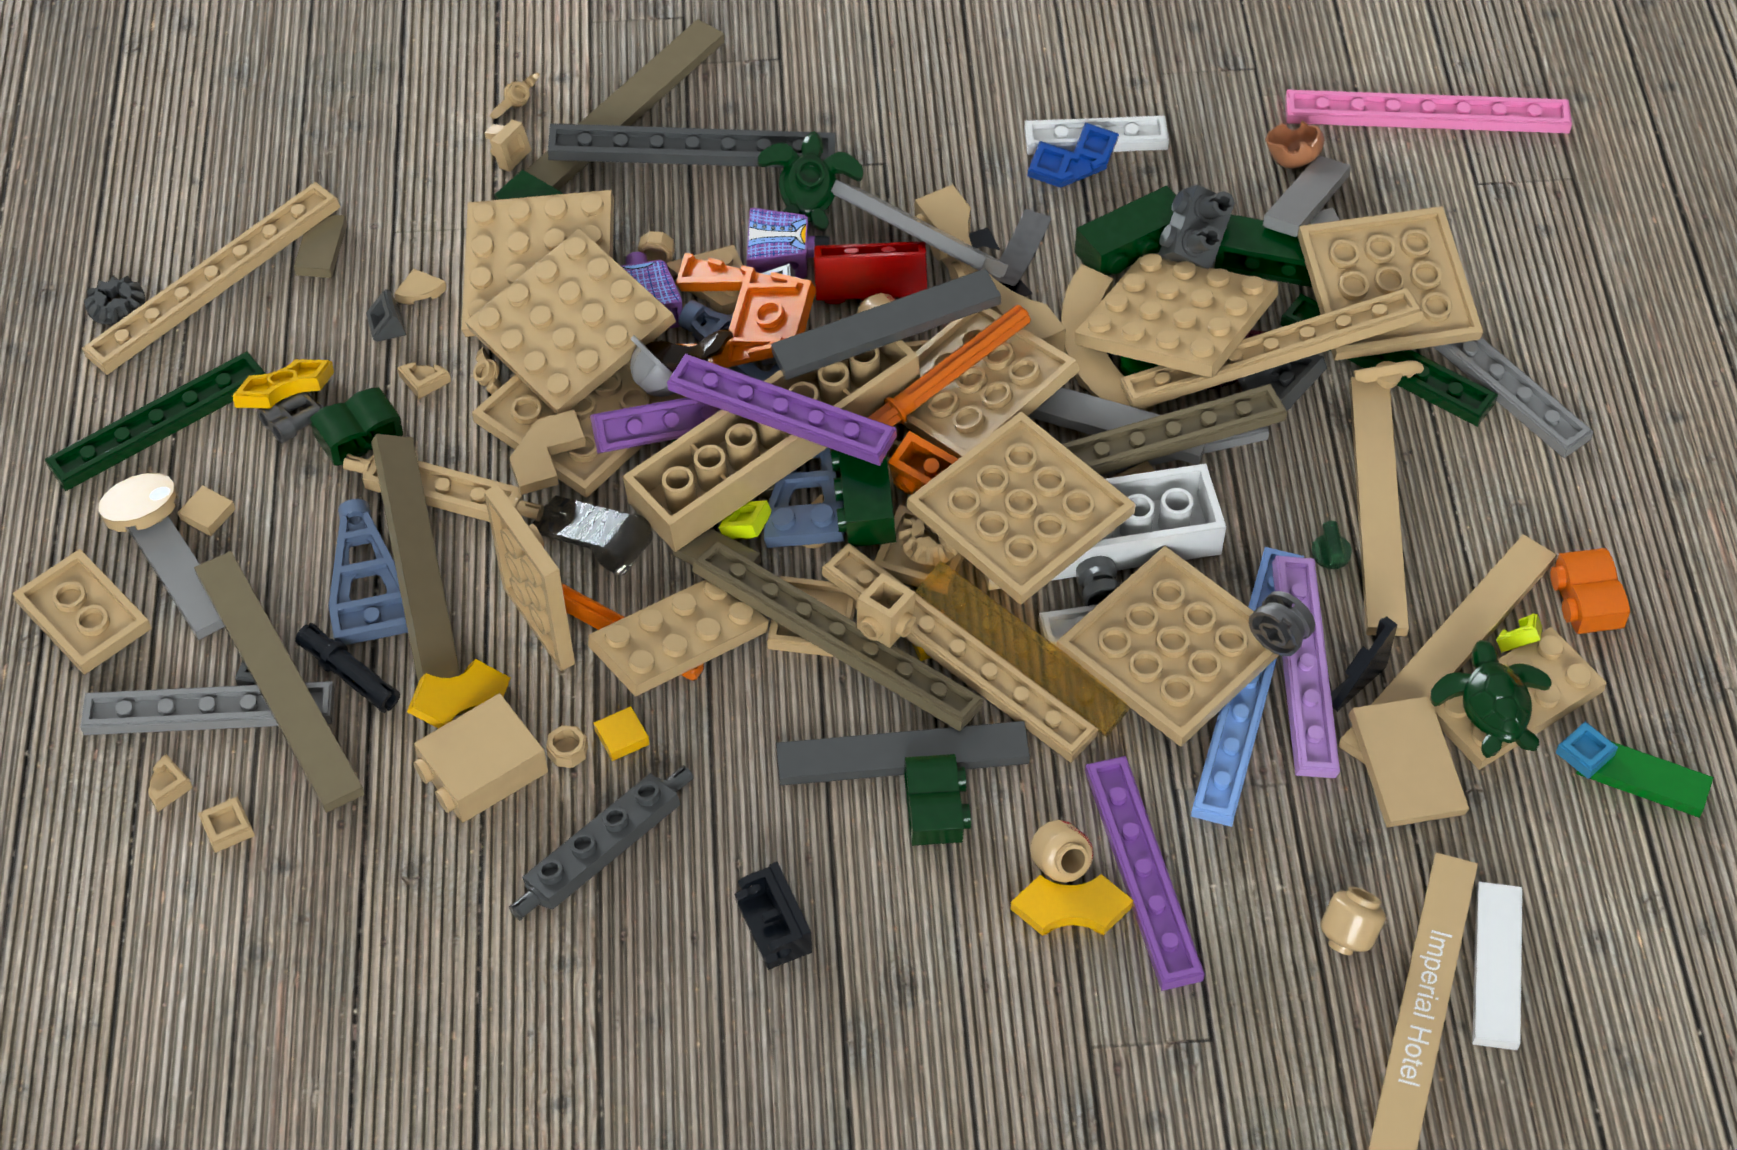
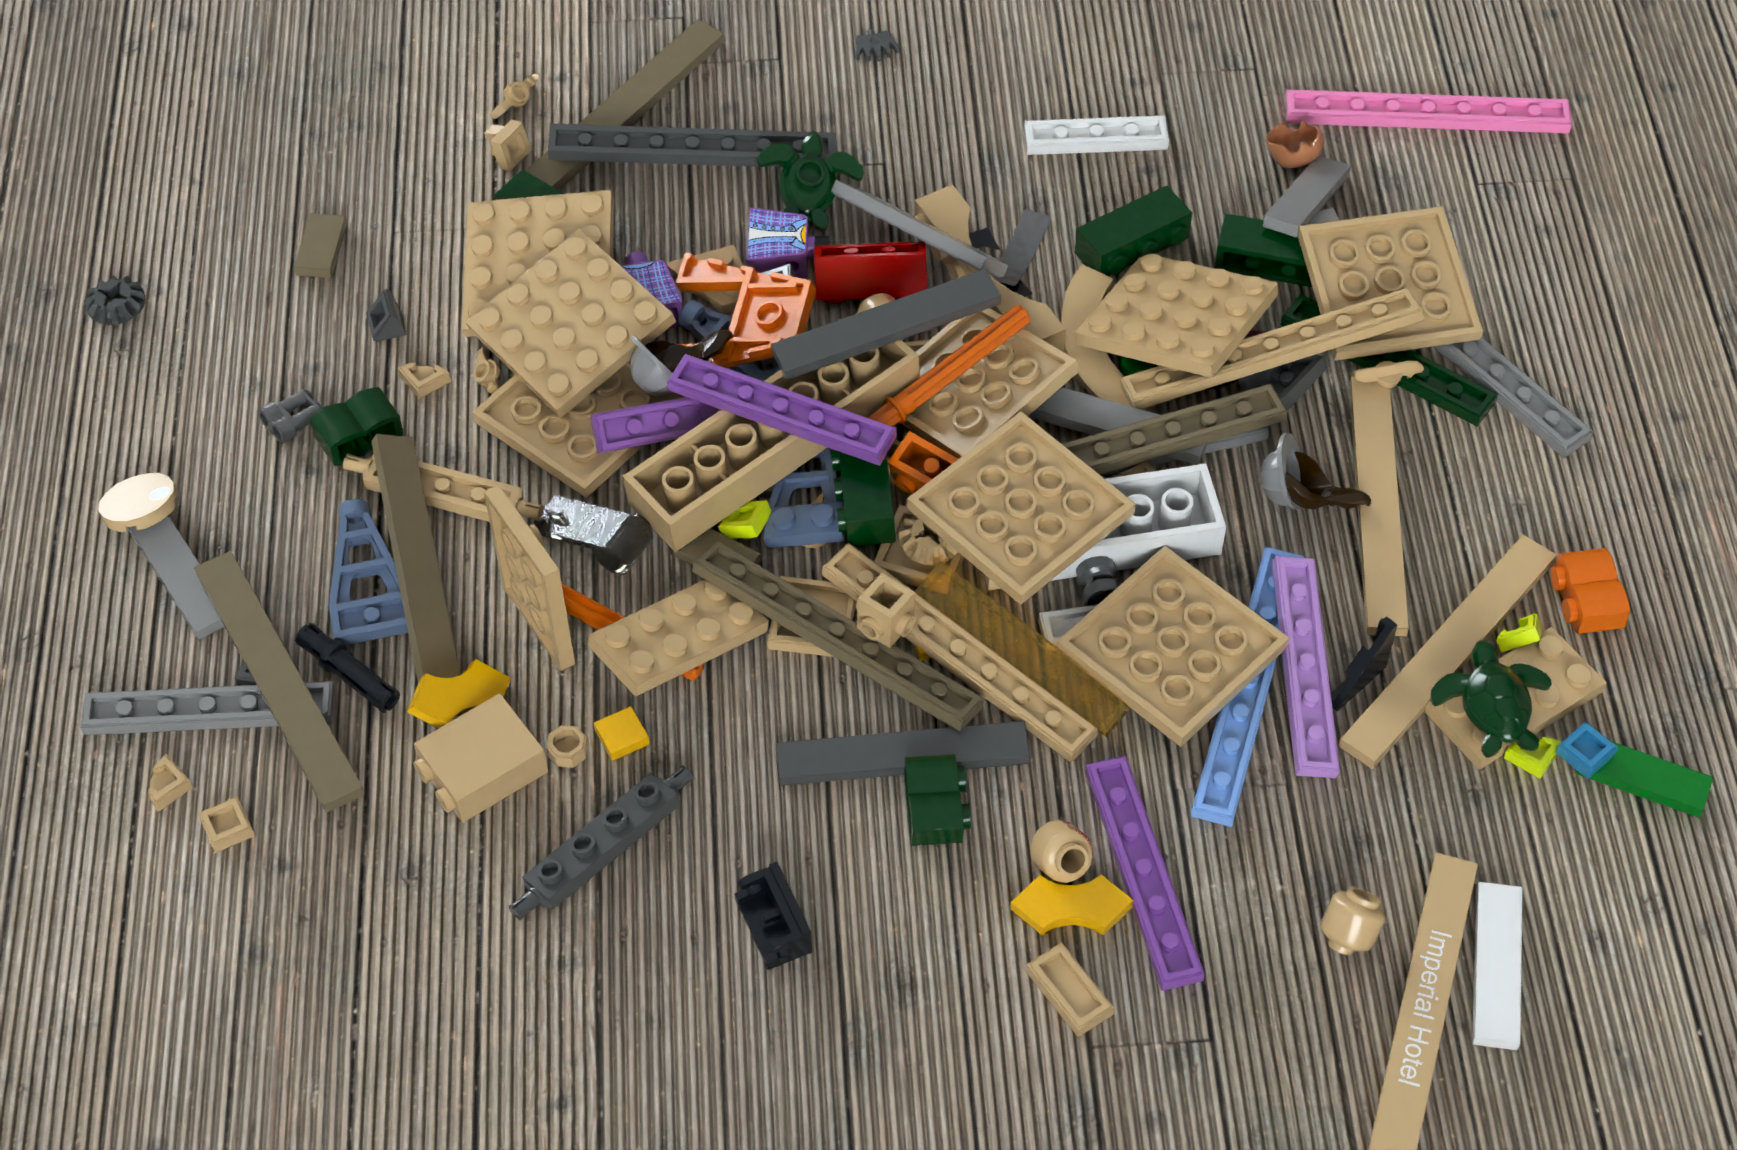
(82, 611): tan plate -> none
(151, 422): dark green tile -> none
(206, 510): tan tile -> none
(210, 278): tan tile -> none
(270, 388): yellow tile -> none
(419, 287): tan tile -> none
(546, 437): tan tile -> none
(657, 246): tan tile -> none
(874, 44): none -> dark grey piece
(1065, 167): blue tile -> none
(1069, 989): none -> tan tile
(1196, 226): dark grey brick -> none
(1280, 625): flat silver wheel -> none
(1298, 480): none -> piece
(1331, 549): clear green plate -> none
(1408, 761): tan tile -> none
(1534, 761): none -> neon yellow tile

